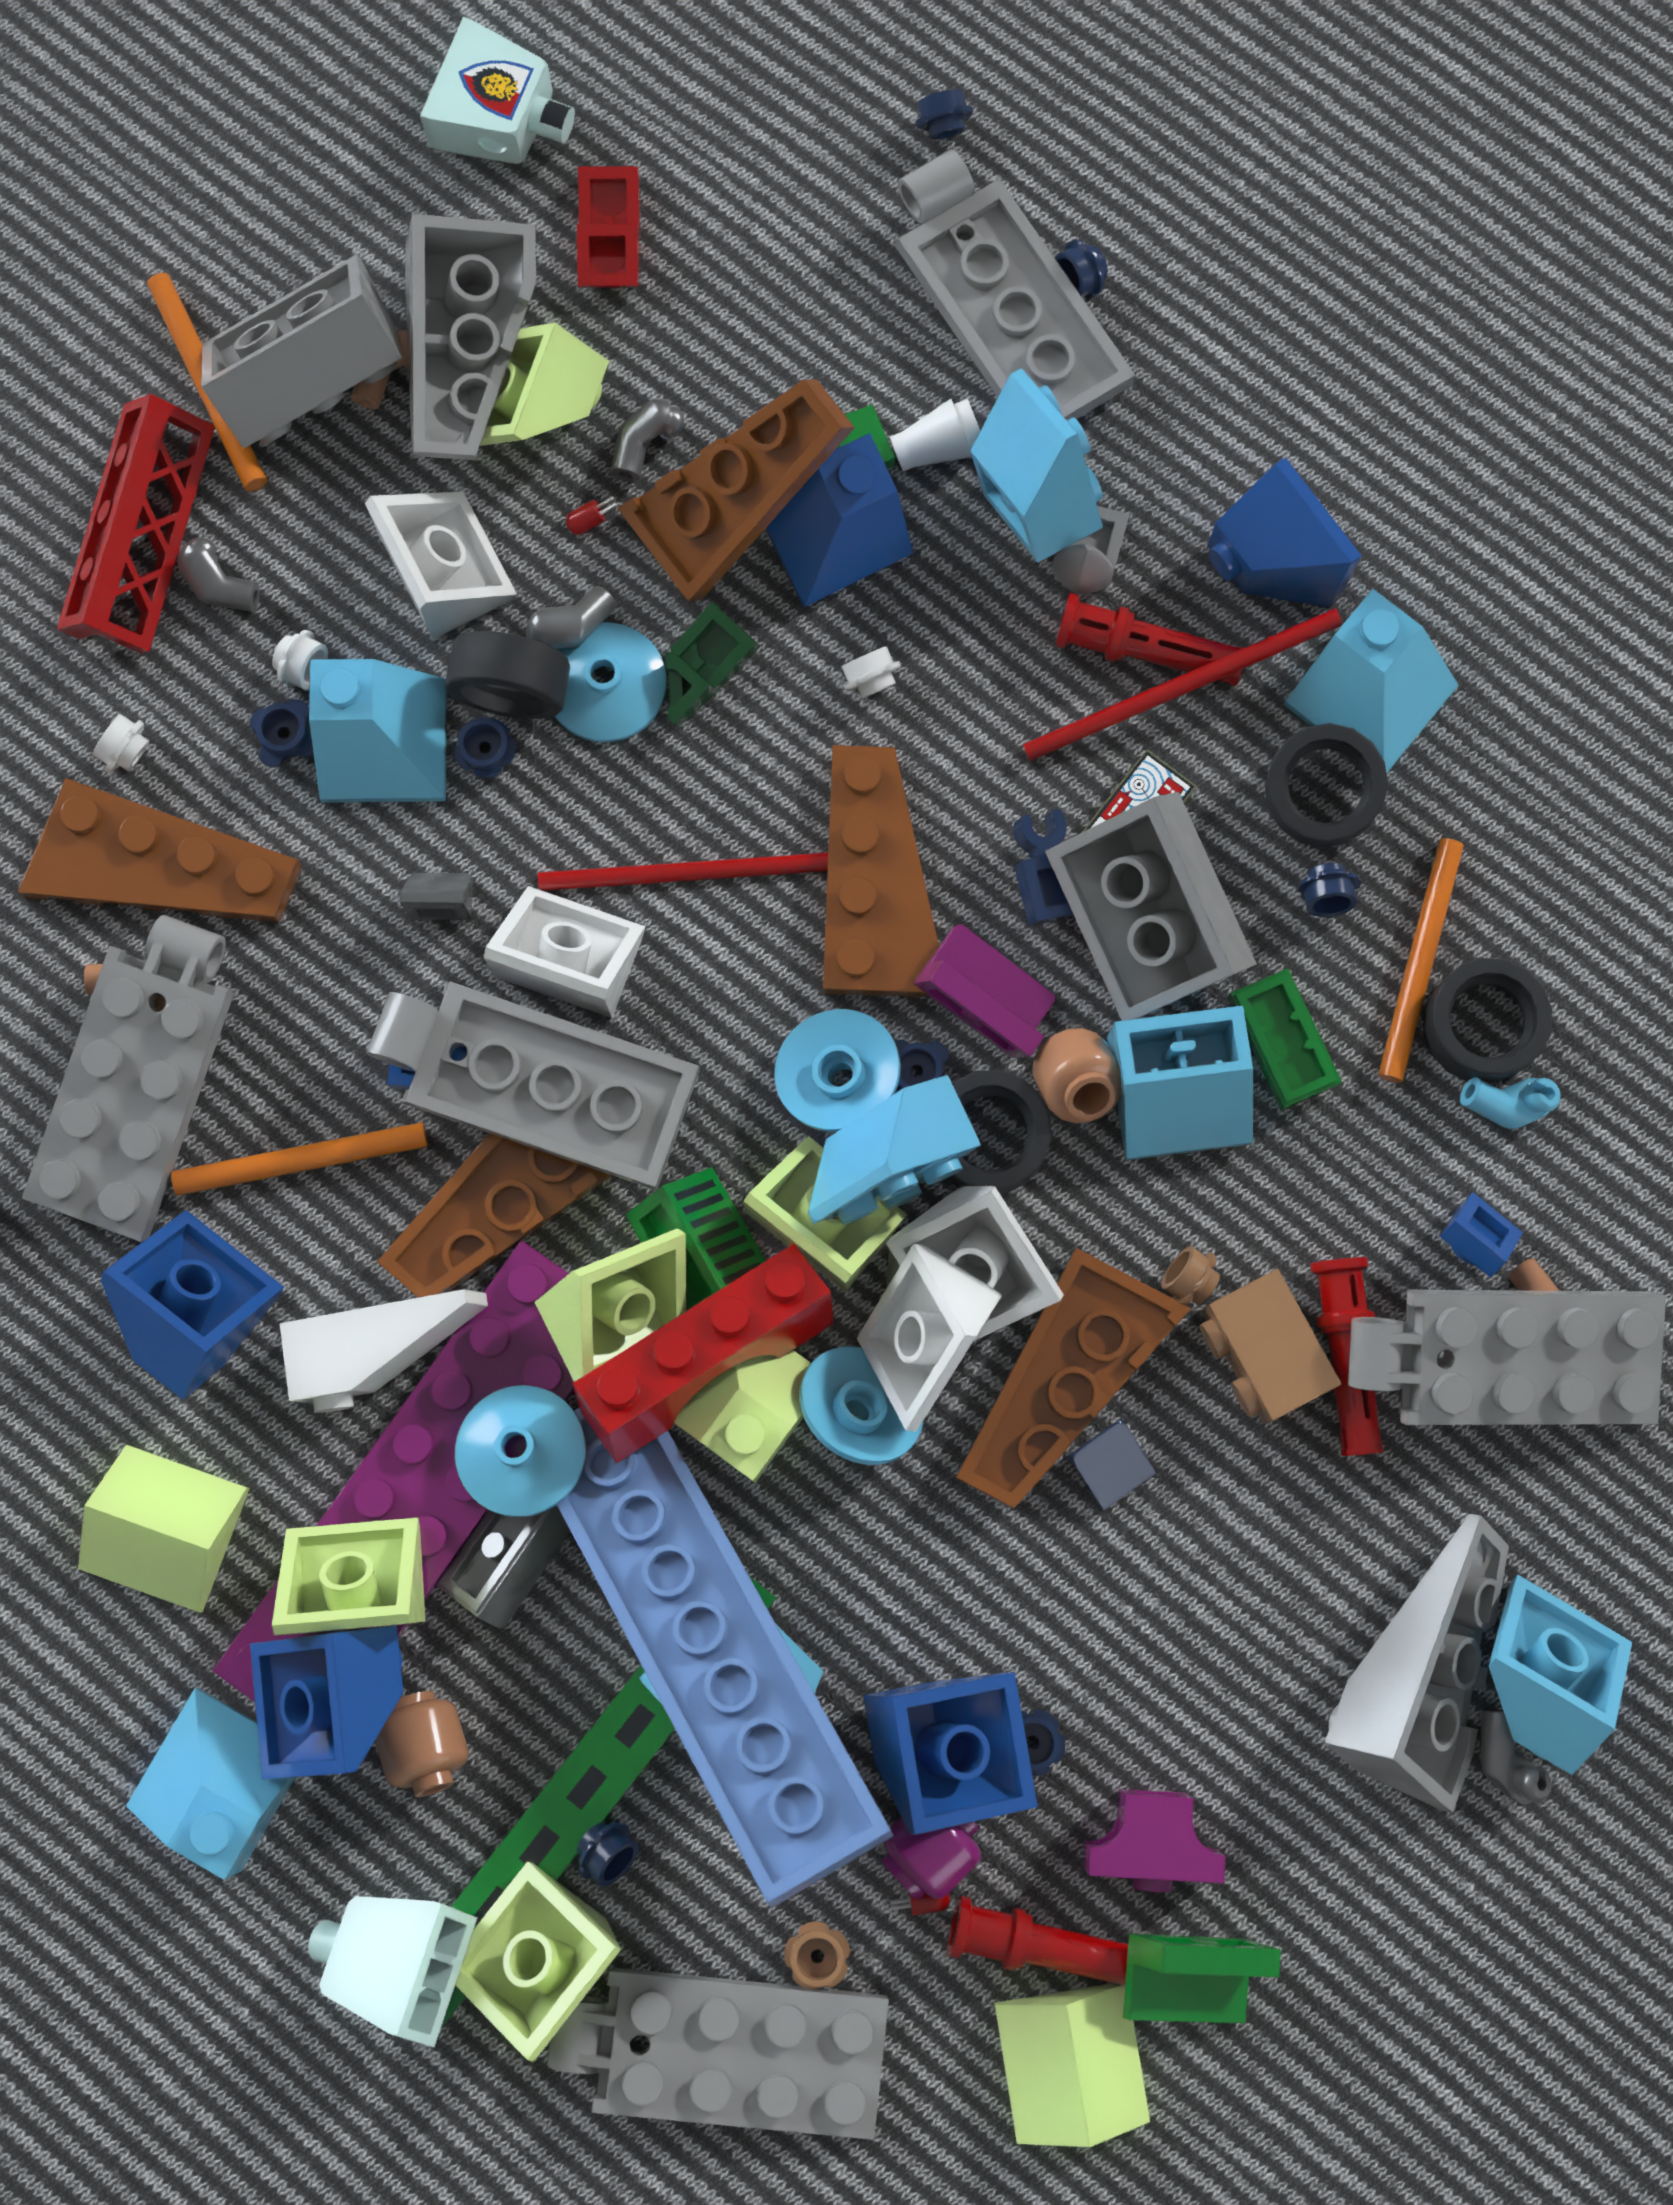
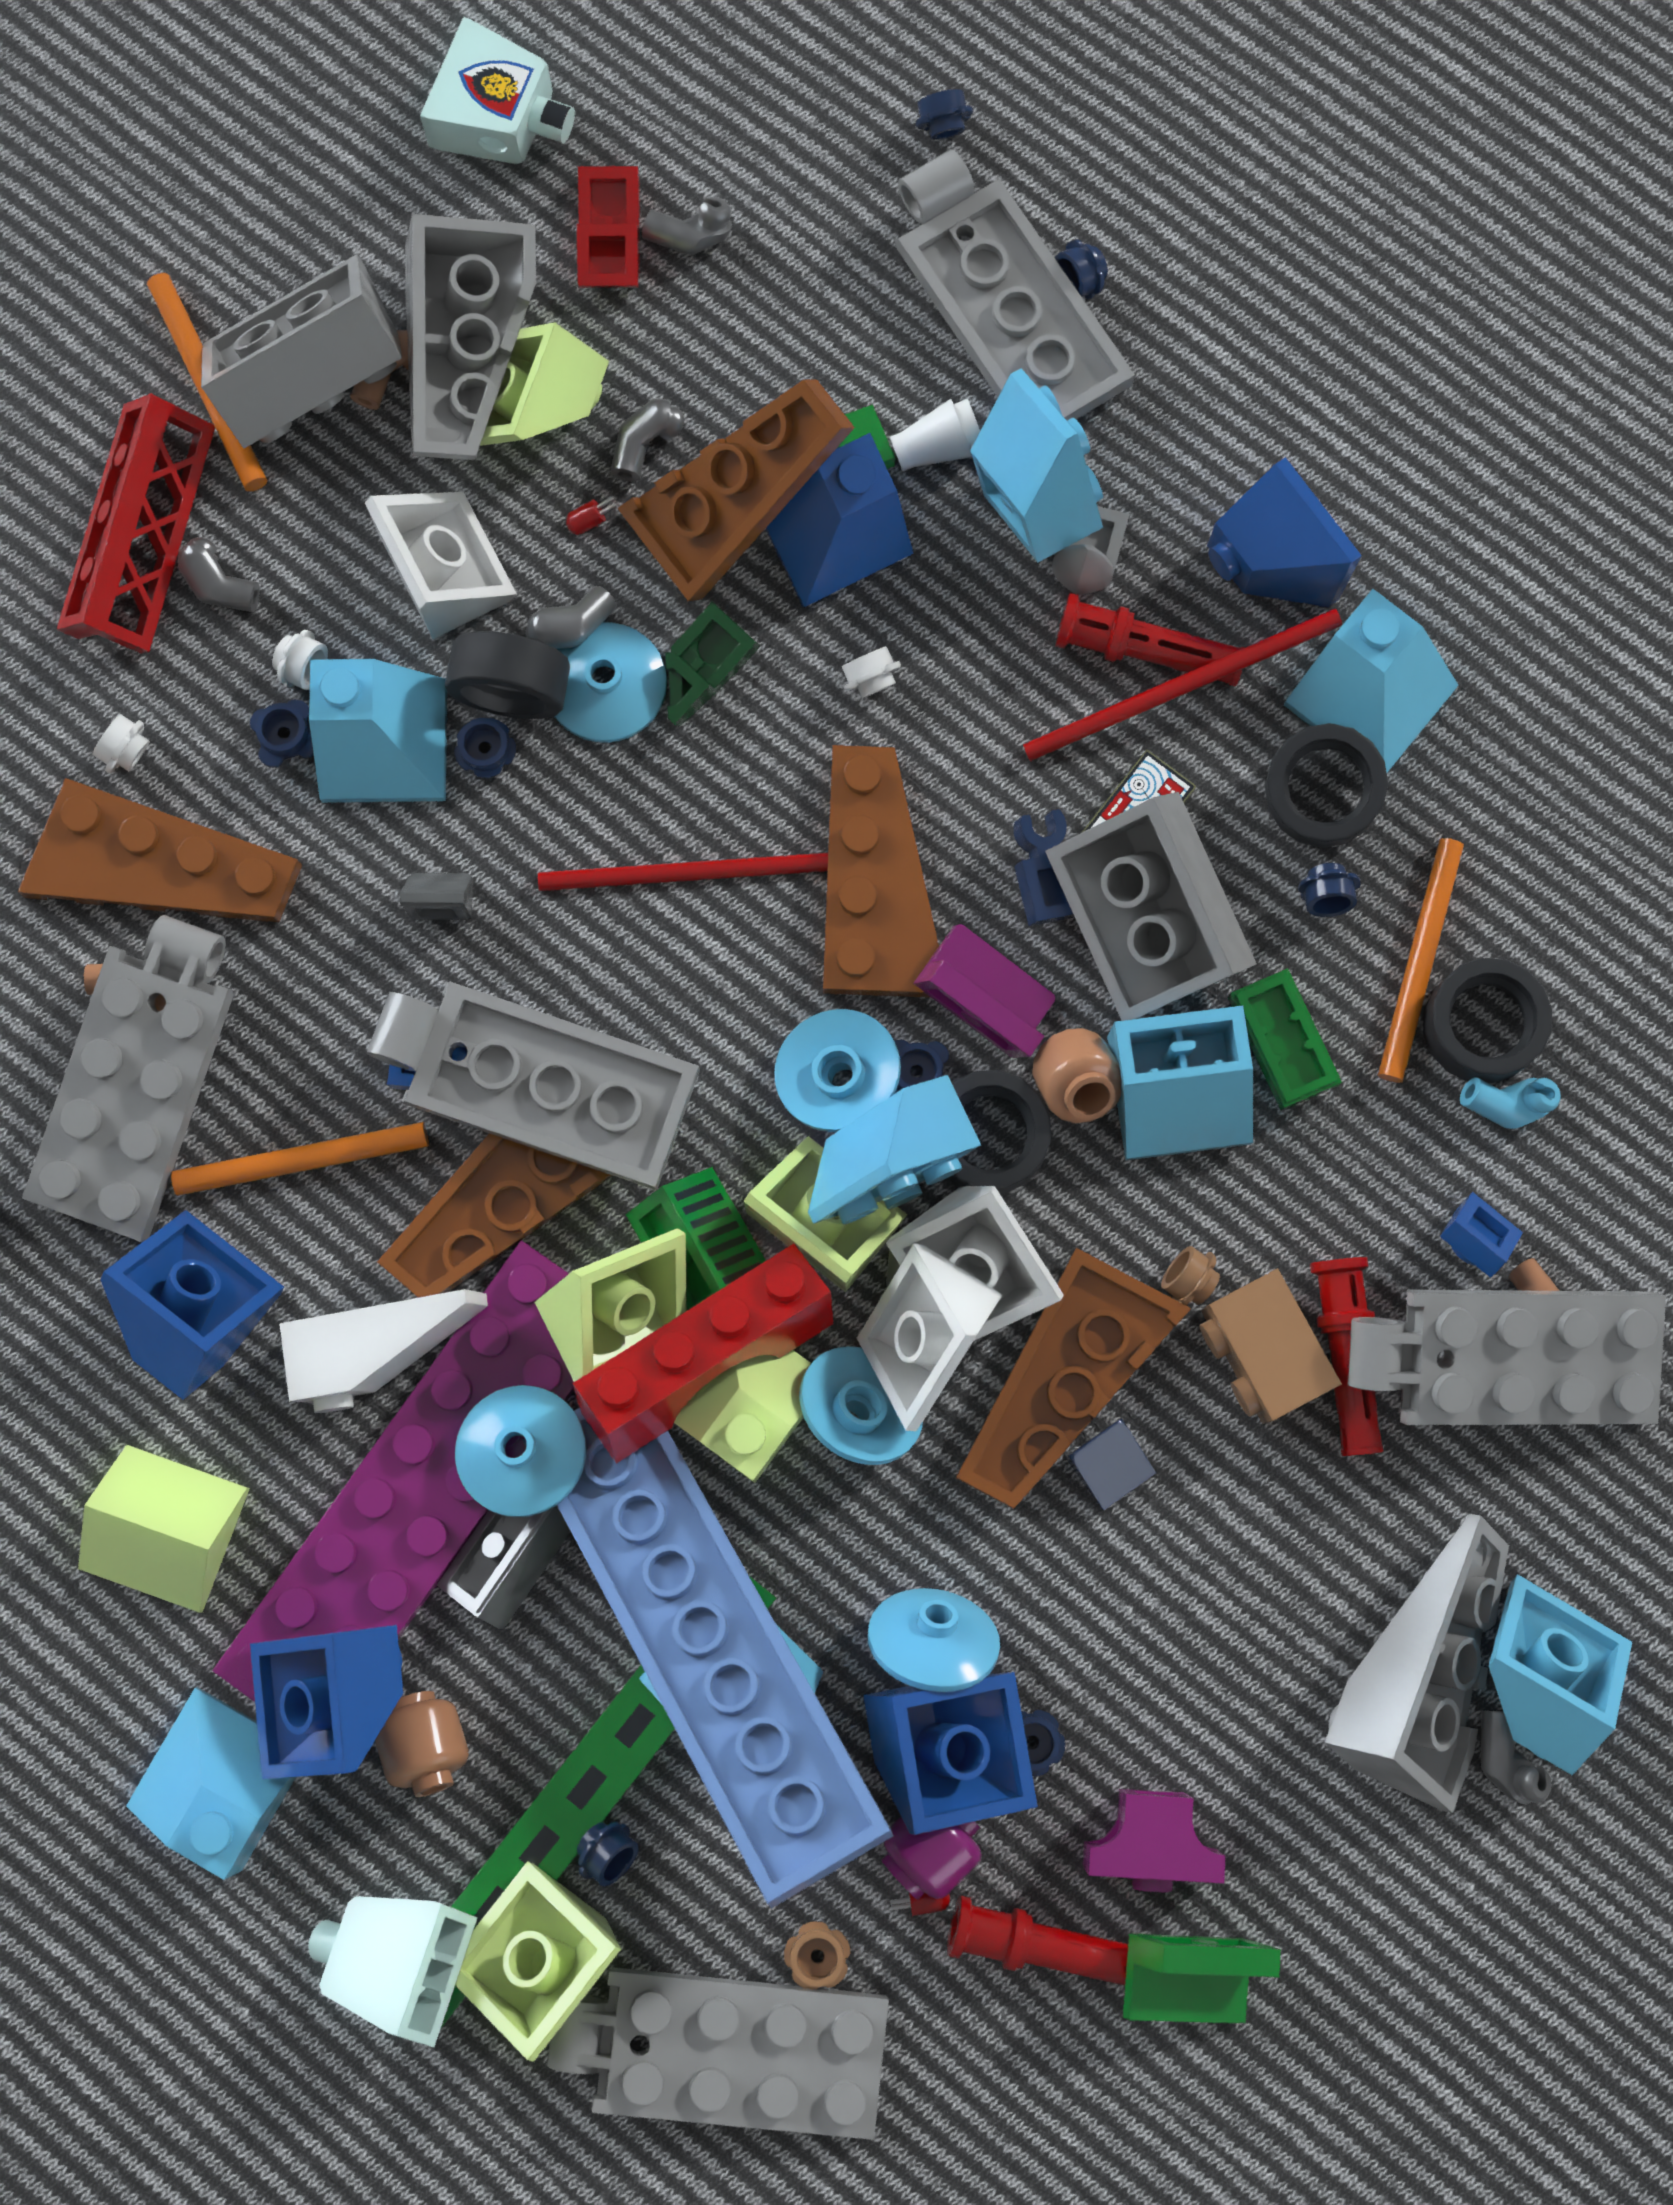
(350, 1577): yellowish green slope -> none
(565, 950): white slope -> none
(693, 234): none -> flat silver arm
(933, 1640): none -> medium azure dish
(1072, 2067): yellowish green slope -> none

